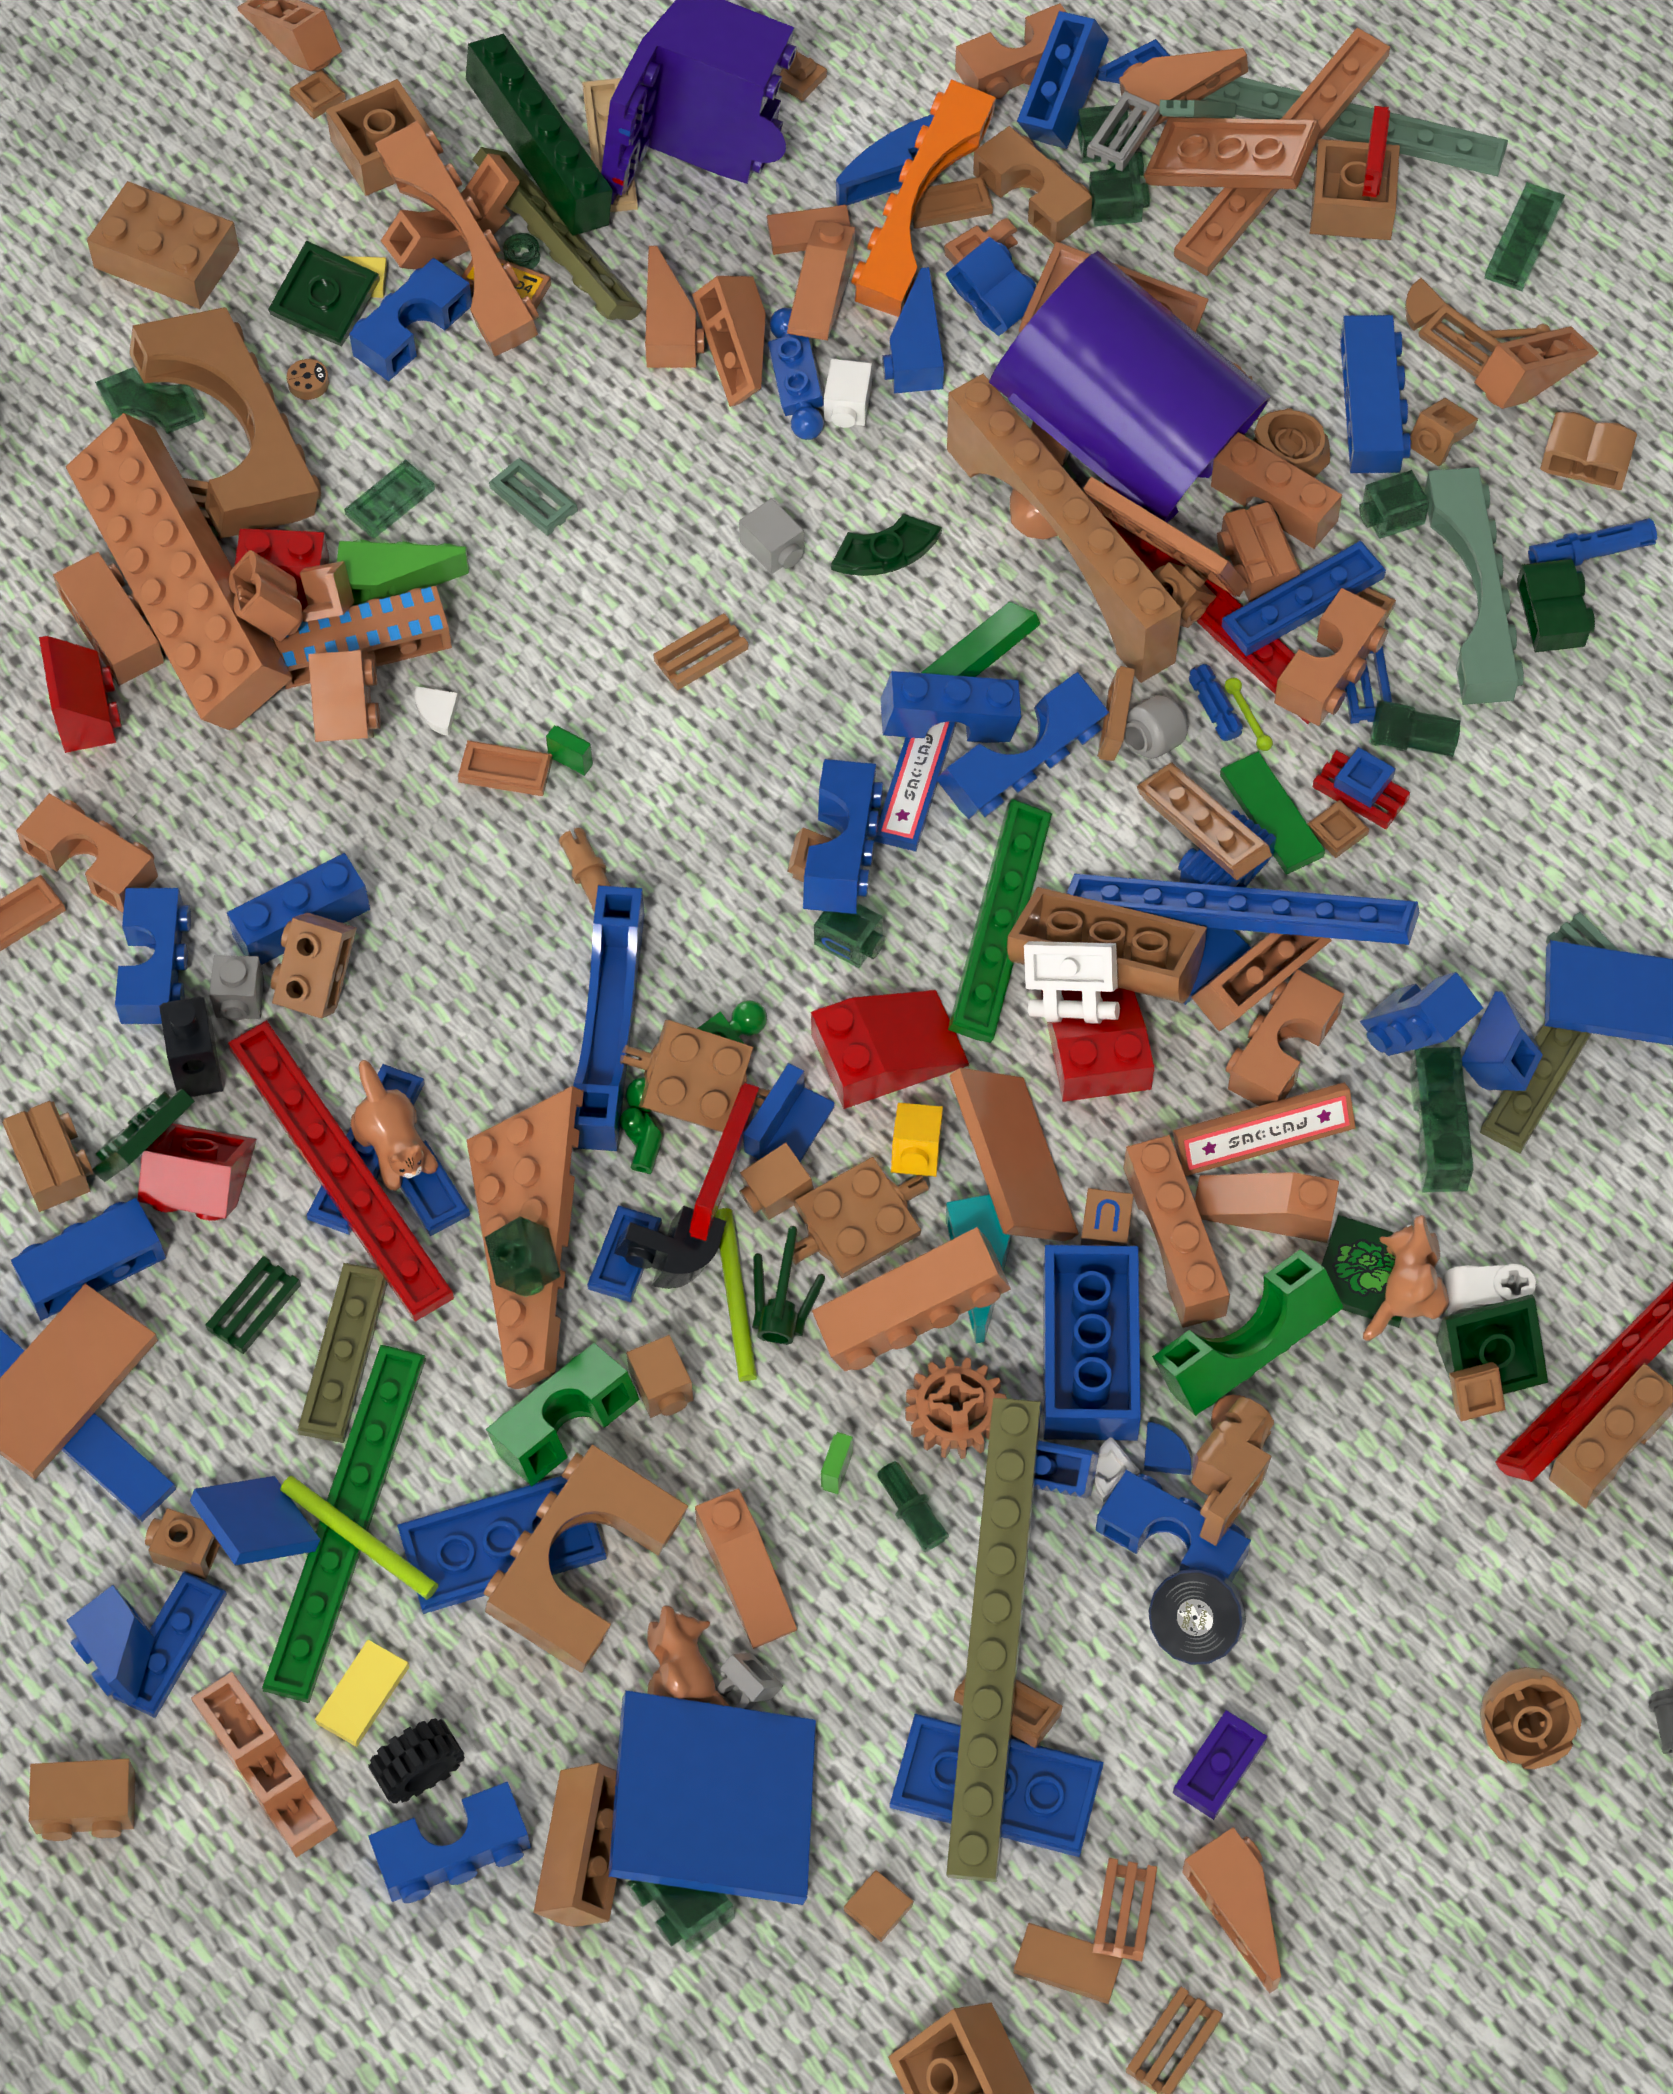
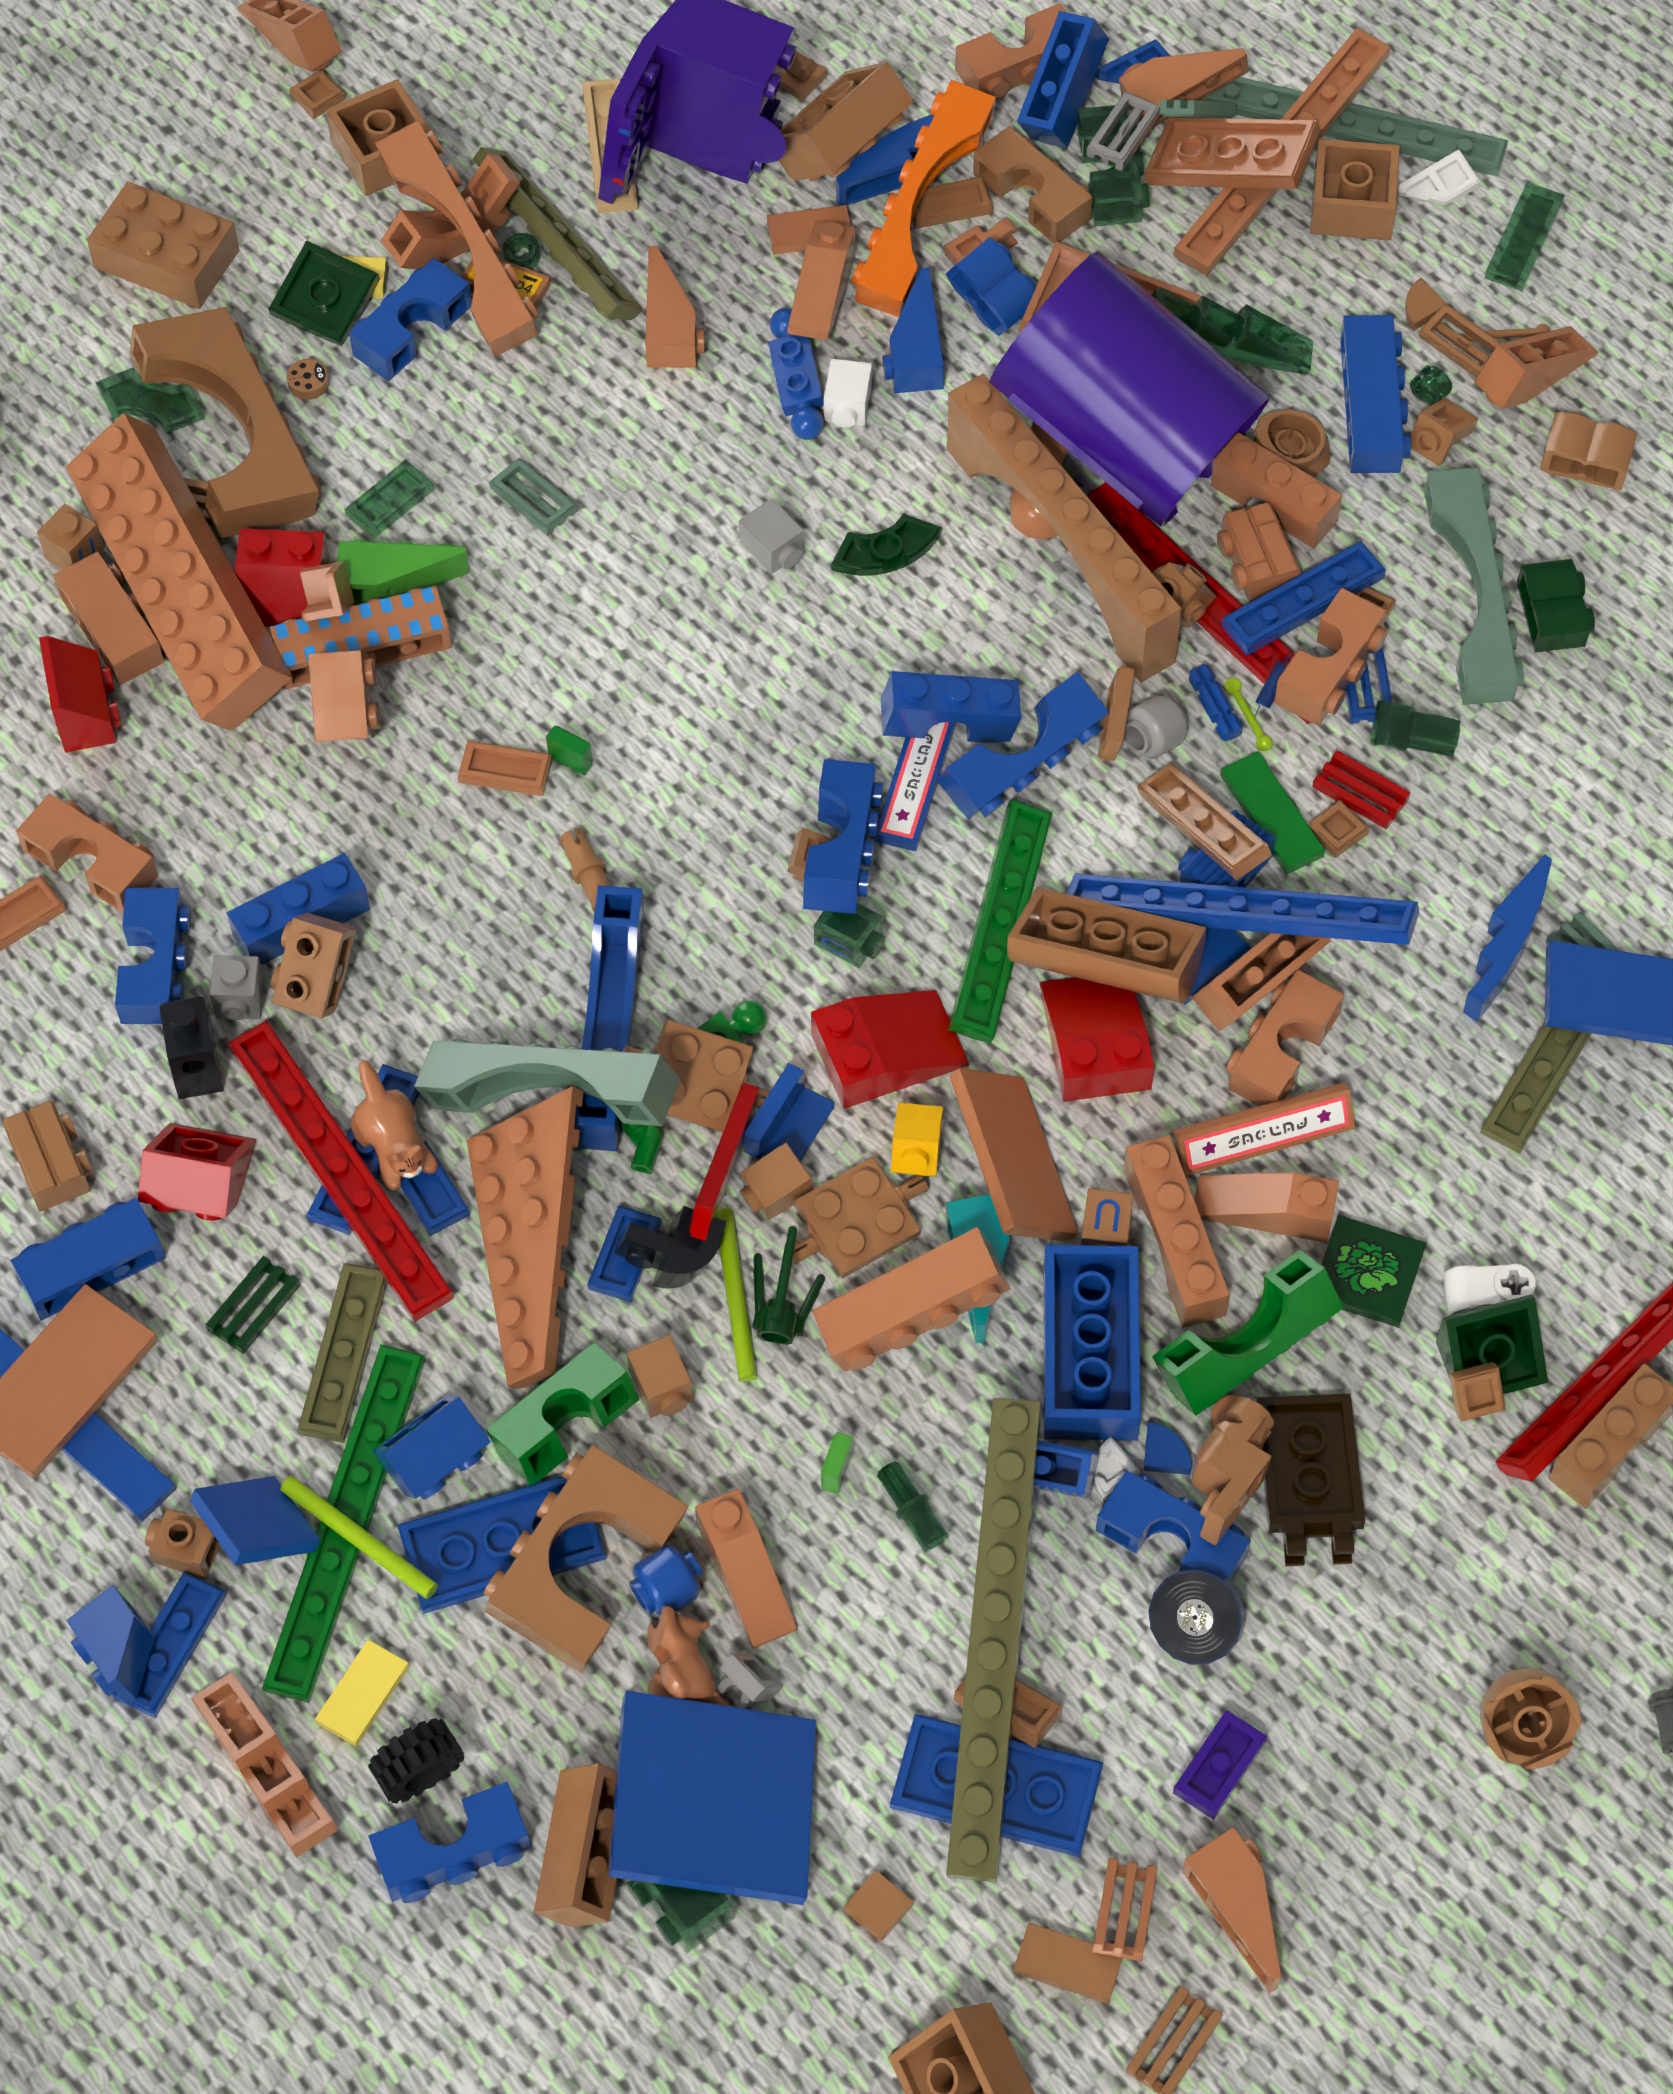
(69, 537): none -> medium nougat brick
(82, 1798): medium nougat brick -> none
(141, 1133): dark green plate -> none
(265, 596): nougat brick -> none
(432, 1448): none -> blue brick
(436, 708): white tile -> none
(471, 1075): none -> sand green arch
(522, 1257): clear green brick -> none
(538, 134): dark green brick -> none
(666, 1579): none -> blue head
(695, 637): medium nougat tile -> none
(735, 332): nougat slope -> none
(843, 122): none -> medium nougat brick
(938, 1411): nougat gear -> none
(986, 642): green tile -> none
(1073, 968): white plate -> none
(1164, 537): nougat tile -> none
(1242, 336): none -> clear green slope
(1268, 692): none -> blue piece
(1313, 1474): none -> dark brown tile
(1364, 777): blue tile -> none
(1376, 151): red tile -> none
(1394, 505): clear green brick -> none
(1413, 1283): nougat animal -> none
(1420, 1017): blue arch -> none
(1431, 385): none -> clear green bush
(1442, 181): none -> white tile
(1443, 1118): clear green arch -> none
(1502, 1048): blue slope -> none
(1511, 928): none -> blue slope
(1596, 543): blue pin -> none

